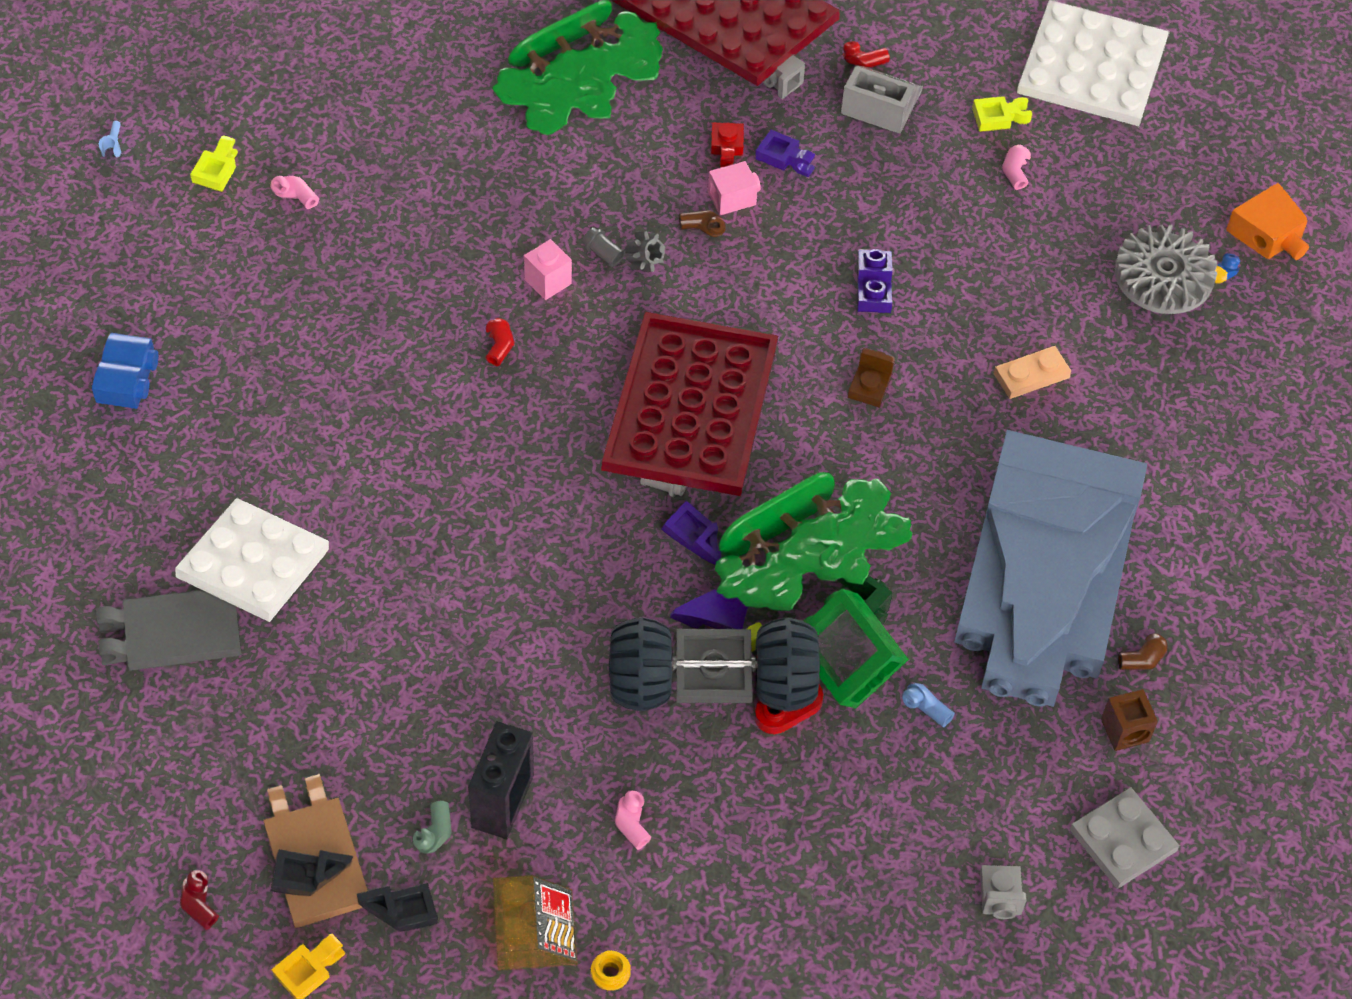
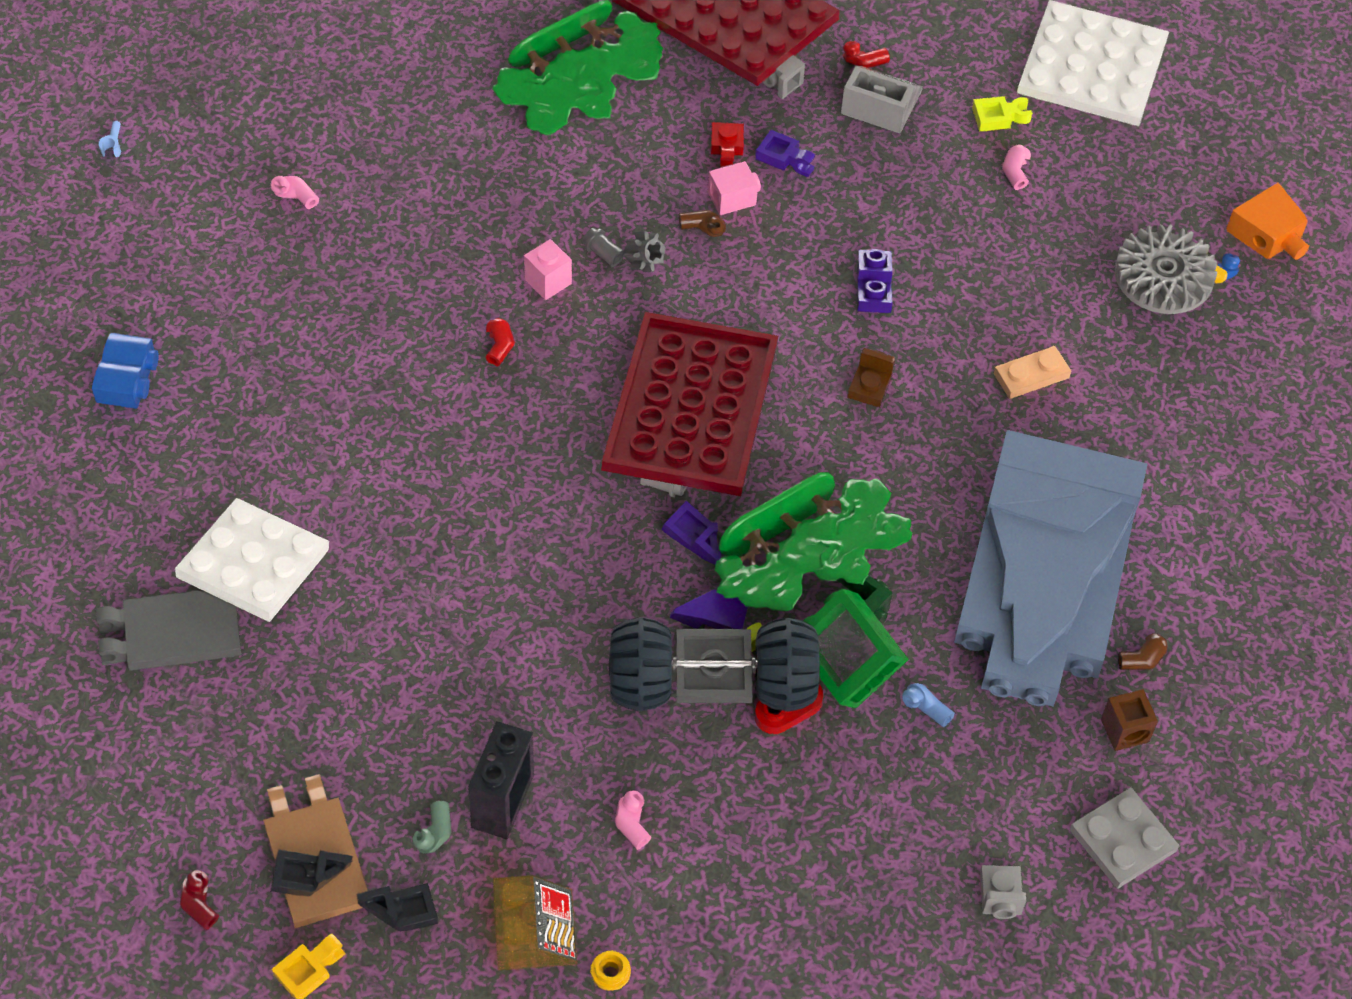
(216, 168): neon yellow plate -> none

